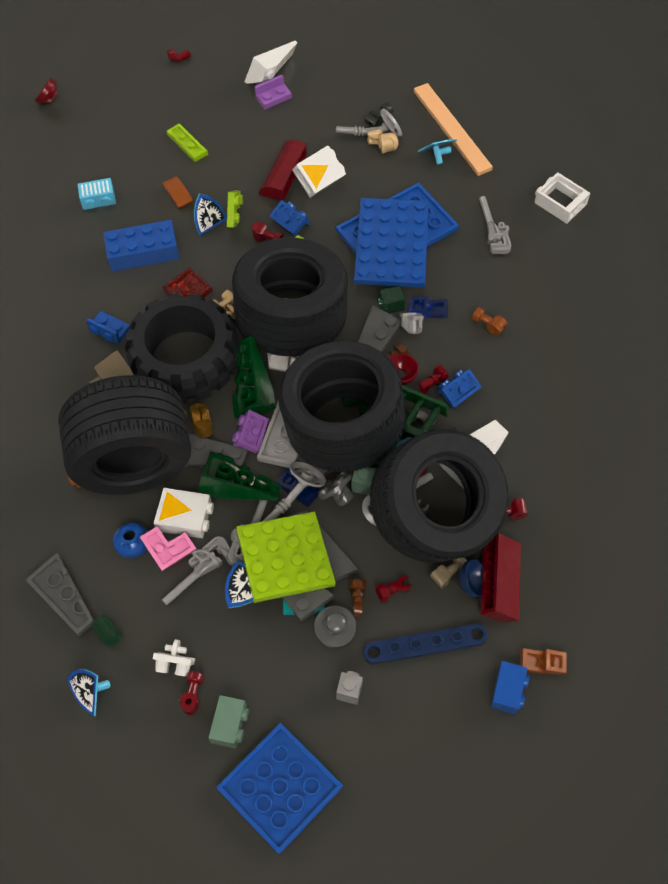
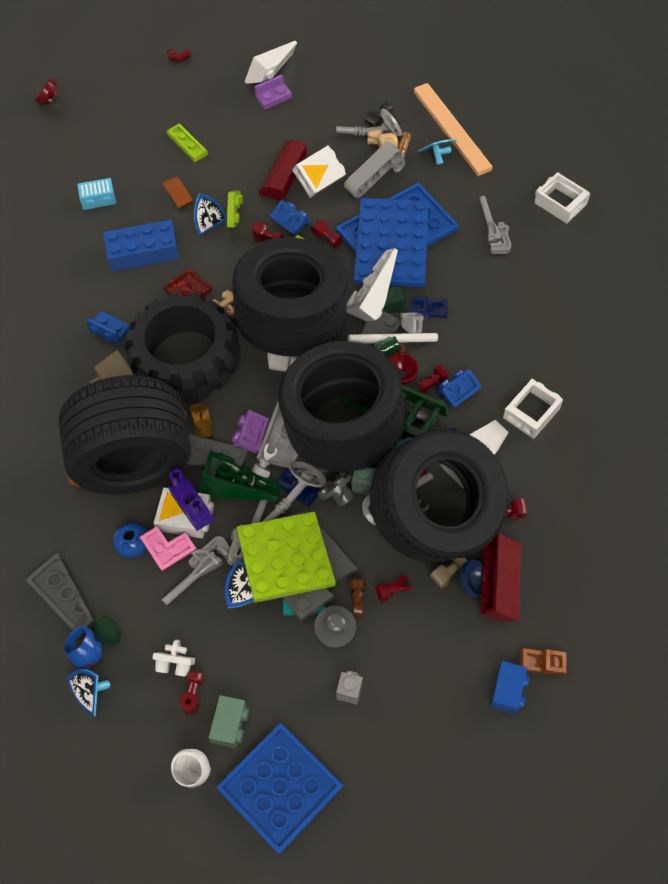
(88, 653): none -> blue helmet
(184, 493): none -> dark purple piece
(190, 768): none -> white helmet
(253, 384): dark green wedge -> none
(261, 468): none -> light grey piece
(321, 229): none -> dark red leg
(372, 296): none -> white wedge
(383, 160): none -> light grey beam
(388, 346): none -> clear green brick
(402, 338): none -> white piece
(403, 144): none -> medium nougat axle
(425, 644): dark blue plate -> none
(494, 325): dark orange leg -> none
(525, 422): none -> white window

